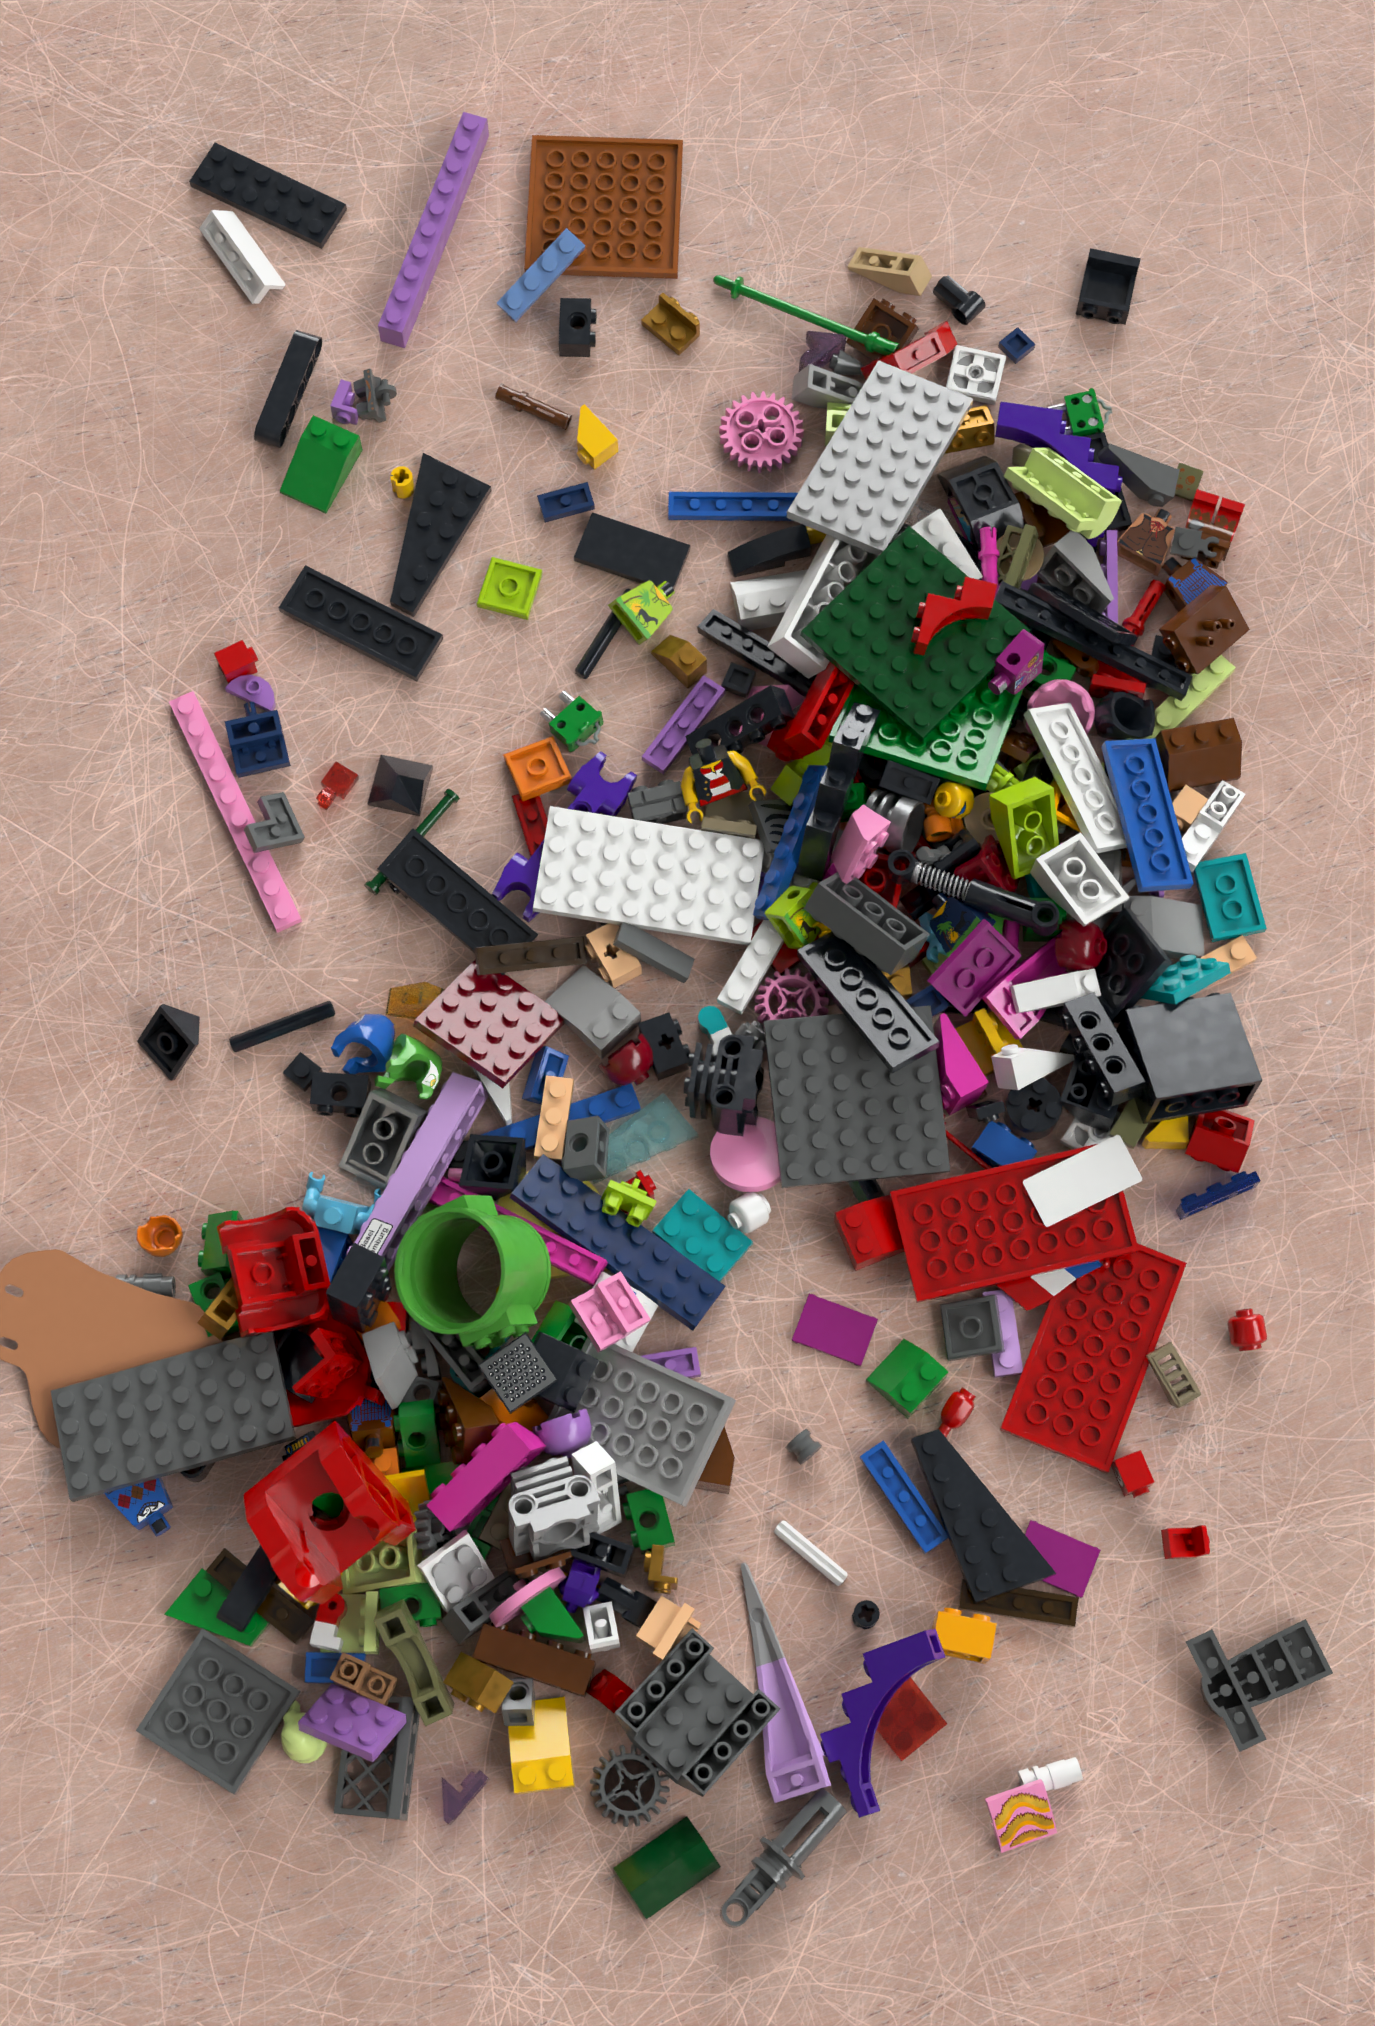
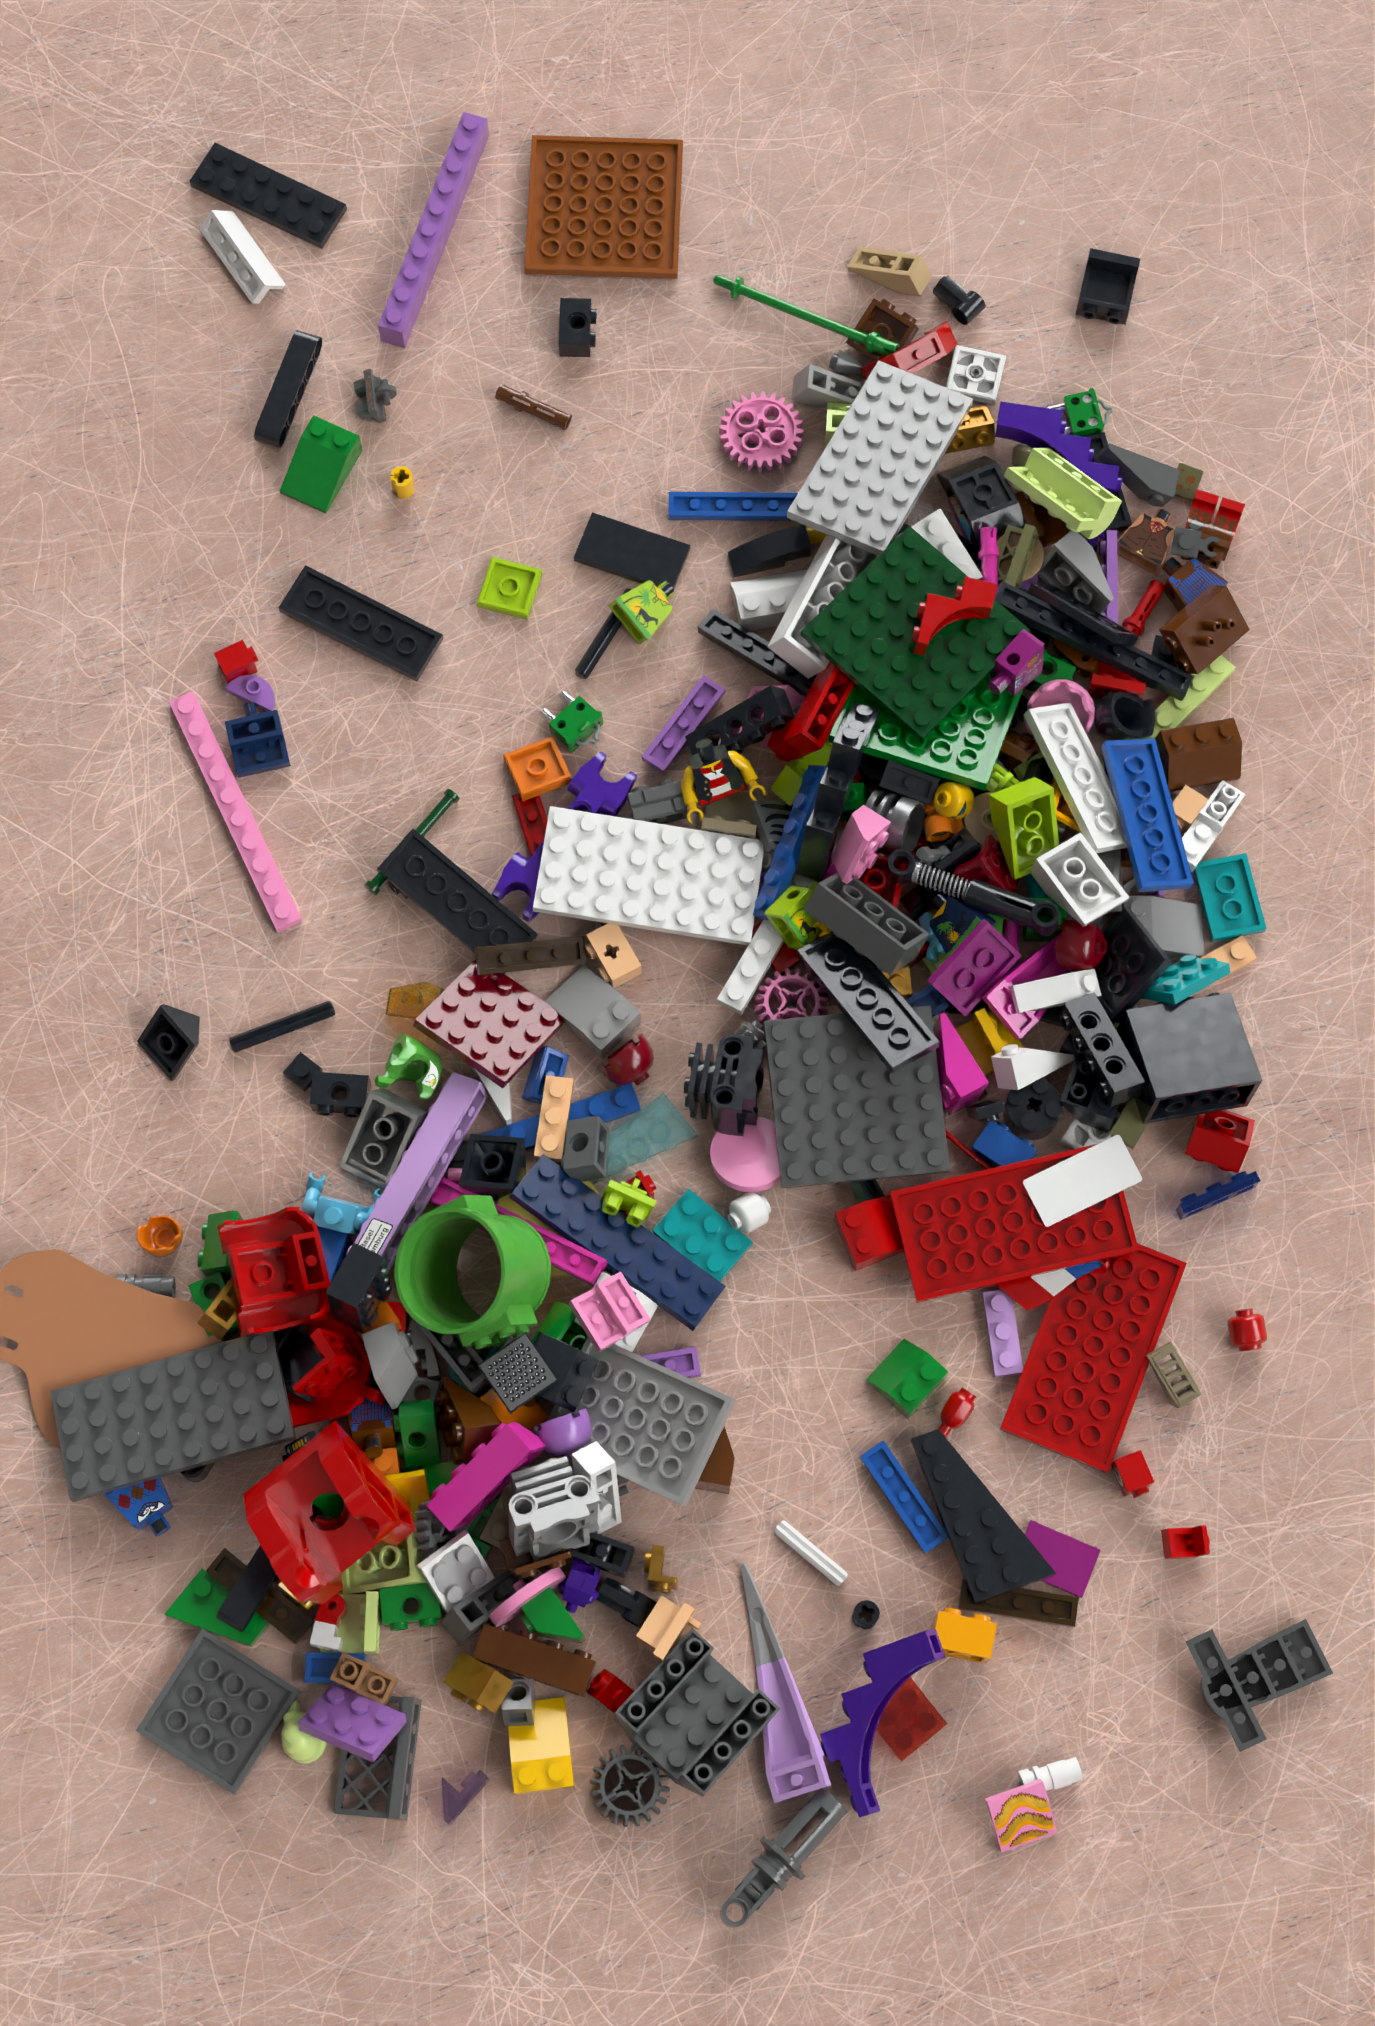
(279, 827): dark grey plate -> none
(336, 782): clear red plate -> none
(342, 404): medium lavender bracket -> none
(372, 1031): blue piece -> none
(400, 785): black slope -> none
(422, 1674): olive arch -> none
(438, 519): black wing -> none
(541, 275): medium blue plate -> none
(566, 502): dark blue plate -> none
(594, 440): yellow slope -> none
(601, 1627): white slope -> none
(643, 1503): green brick -> none
(654, 952): dark grey tile -> none
(667, 1867): dark green slope -> none
(670, 1061): black brick -> none
(672, 324): pearl gold bracket -> none
(681, 659): pearl gold slope -> none
(714, 1025): teal leg -> none
(738, 680): black plate -> none
(803, 1446): dark grey wheel -> none
(821, 347): clear purple slope -> none
(834, 1329): magenta piece -> none
(972, 1328): dark grey tile -> none
(1016, 345): dark blue plate -> none
(1168, 1135): yellow slope -> none

